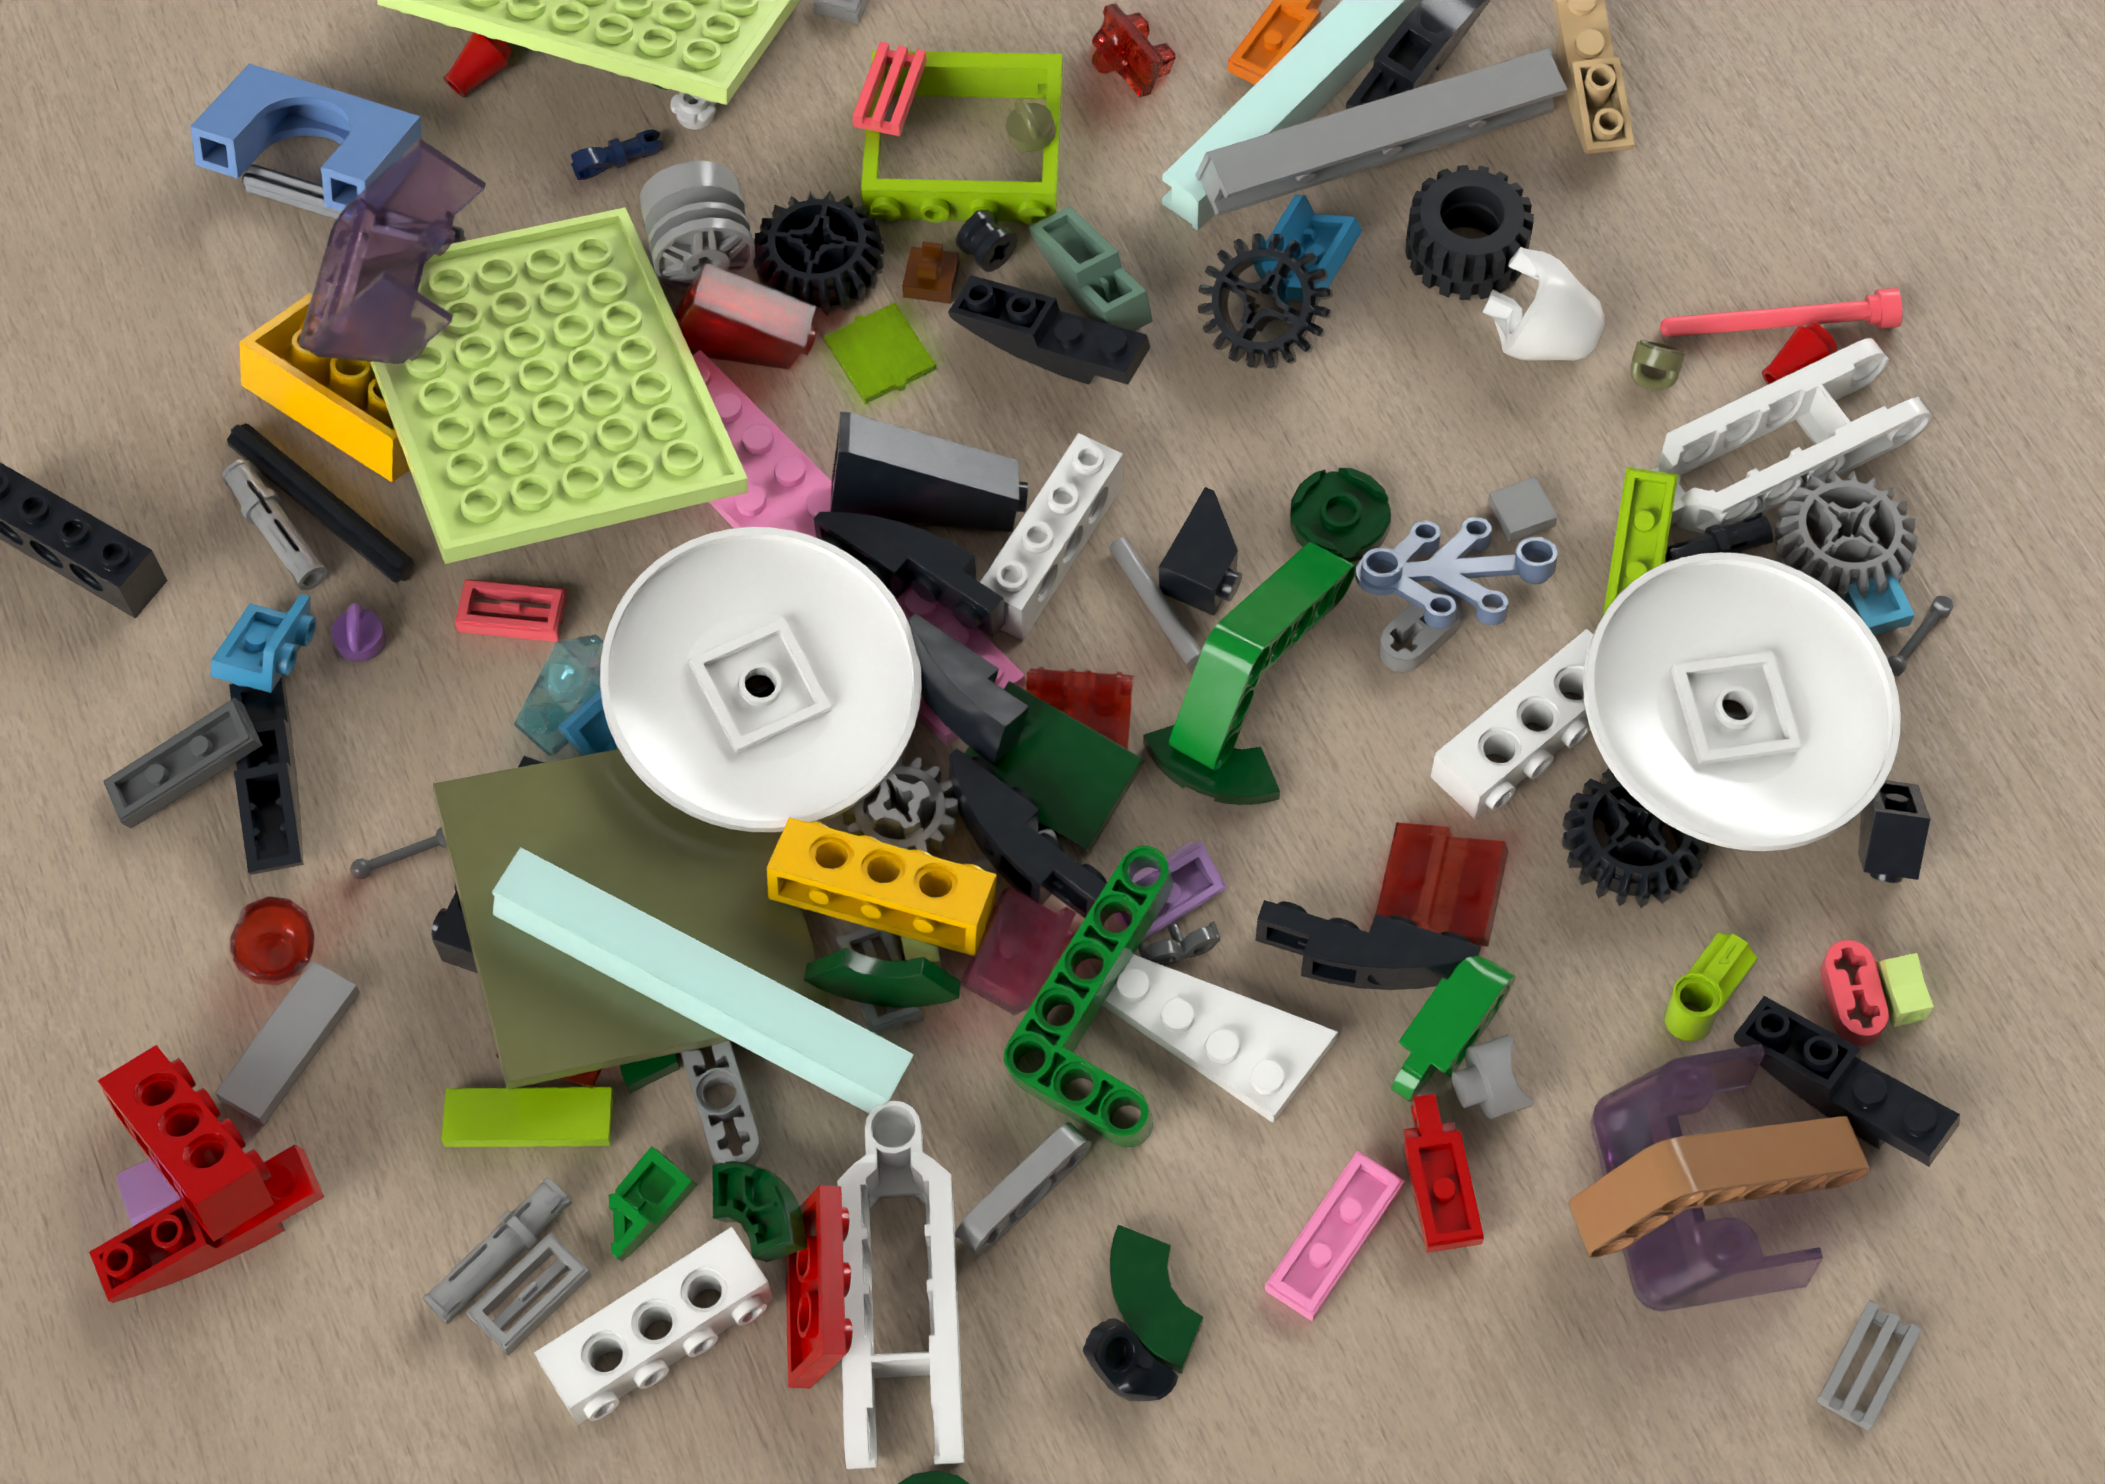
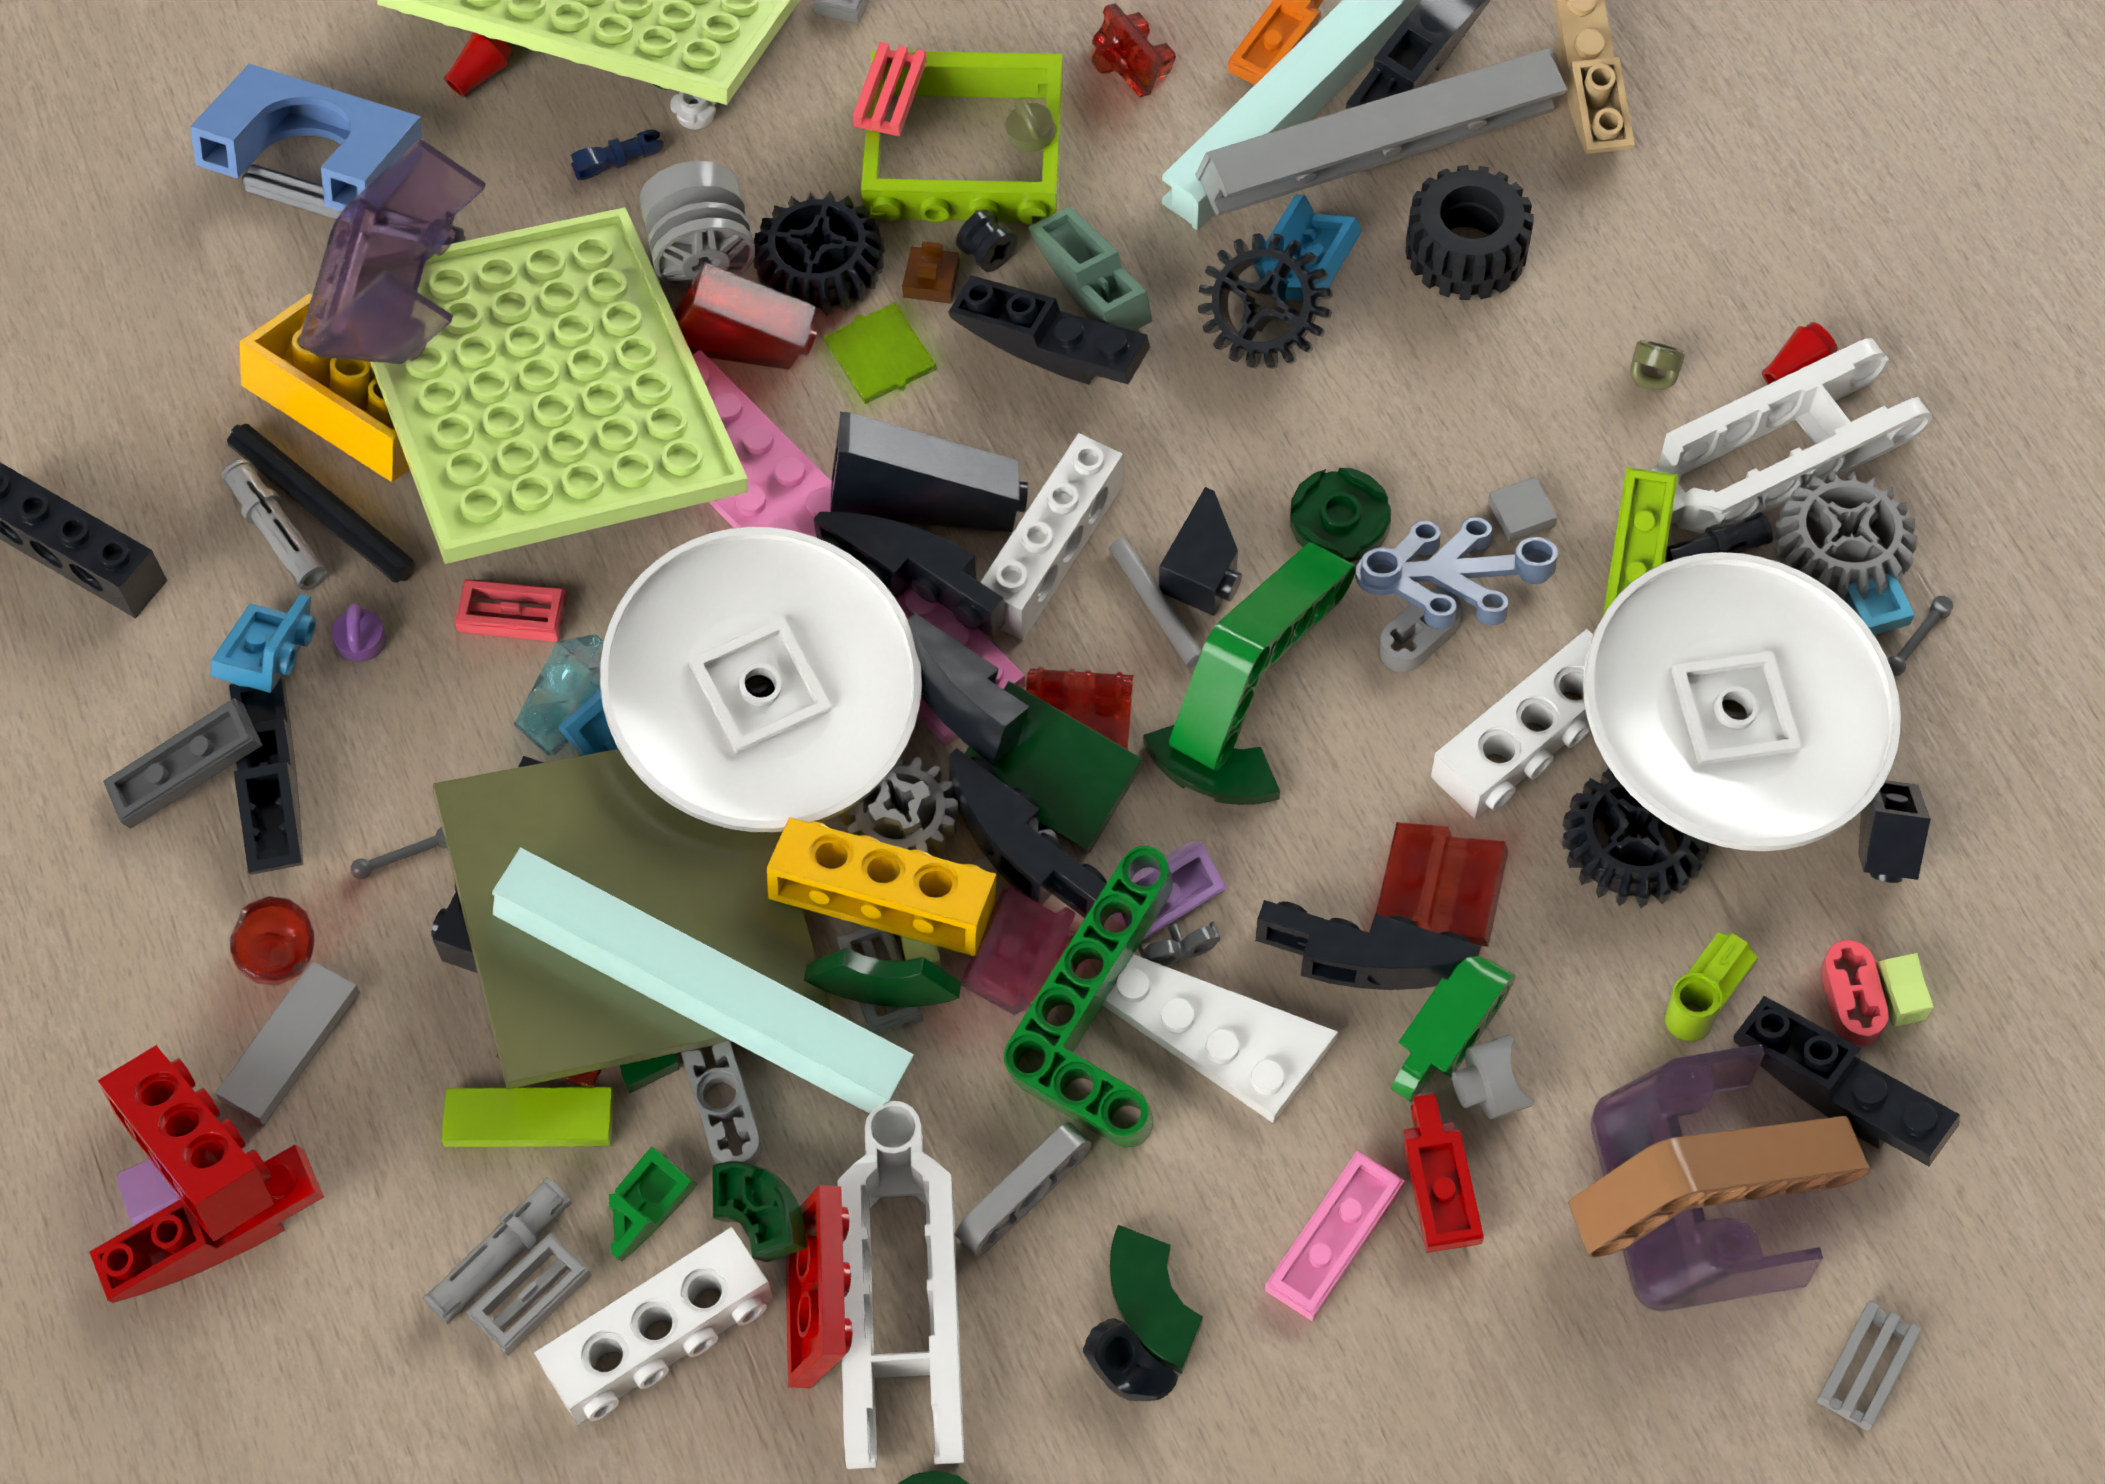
(1560, 322): white piece -> none
(1881, 309): coral piece -> none

